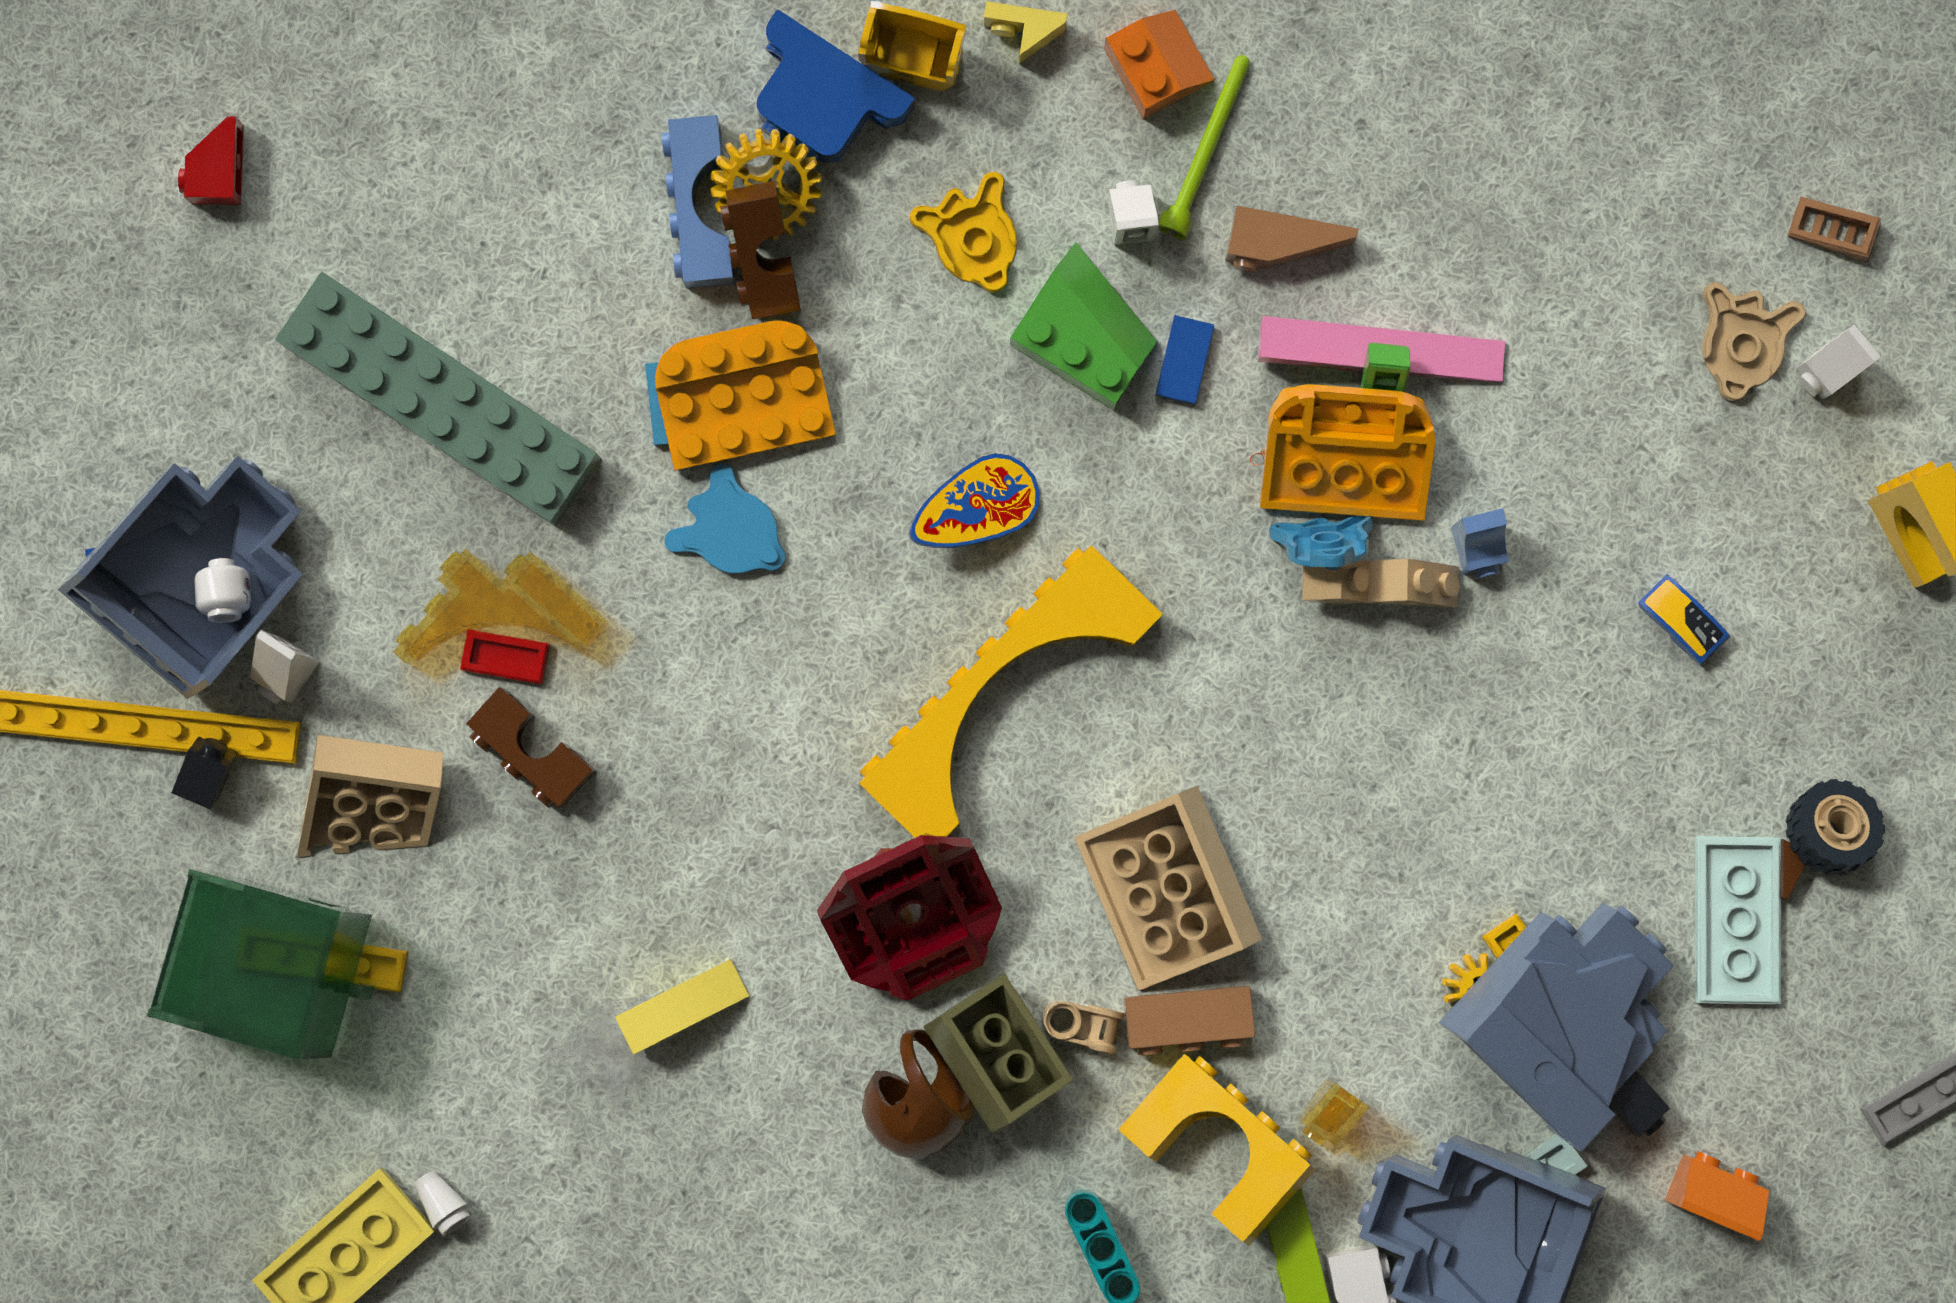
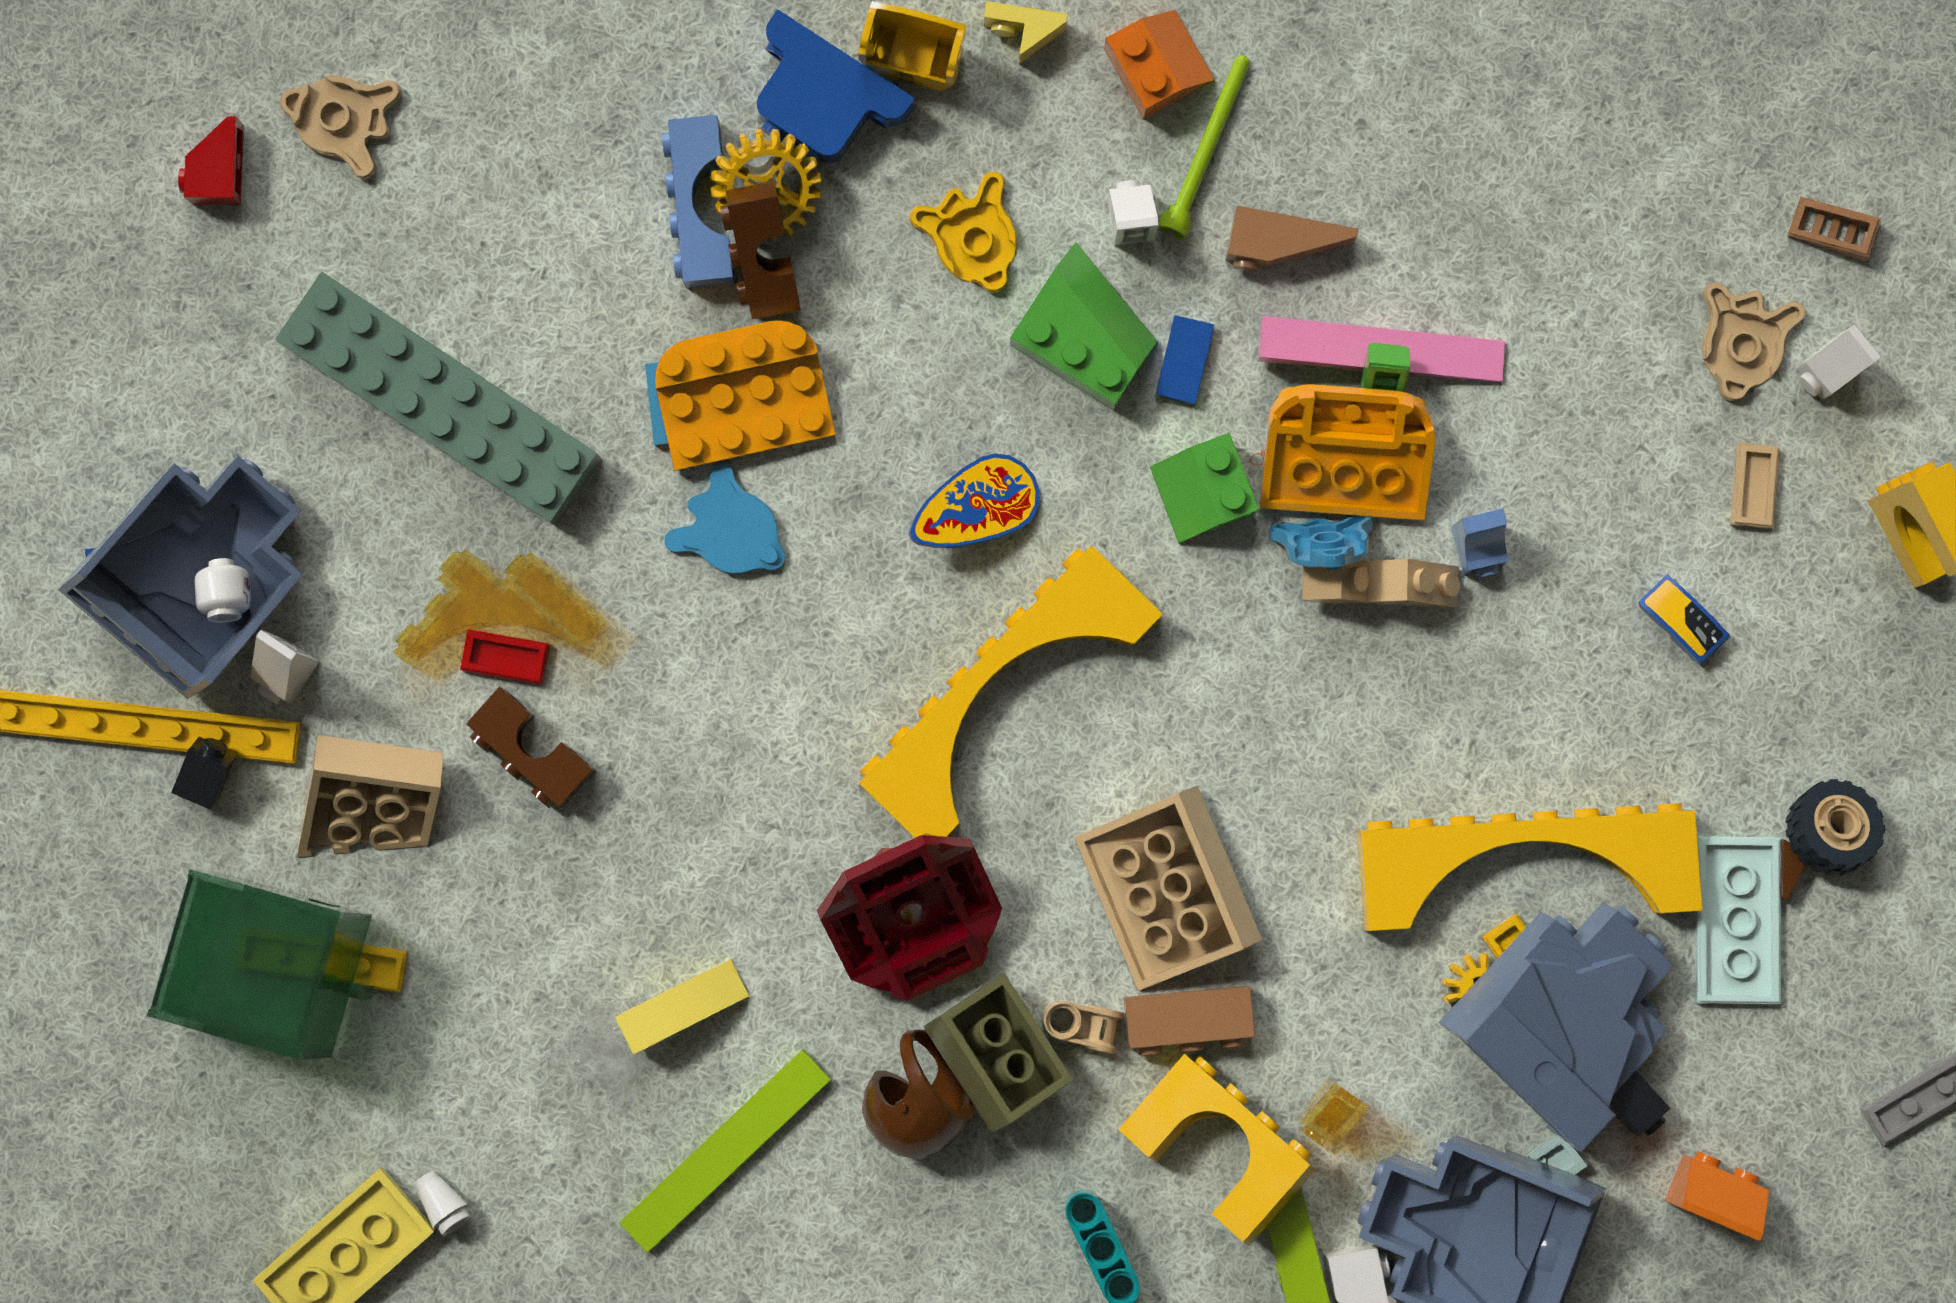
(341, 118): none -> tan tile
(724, 1151): none -> lime tile
(1204, 488): none -> bright green slope
(1647, 848): none -> yellow arch
(1754, 485): none -> tan tile

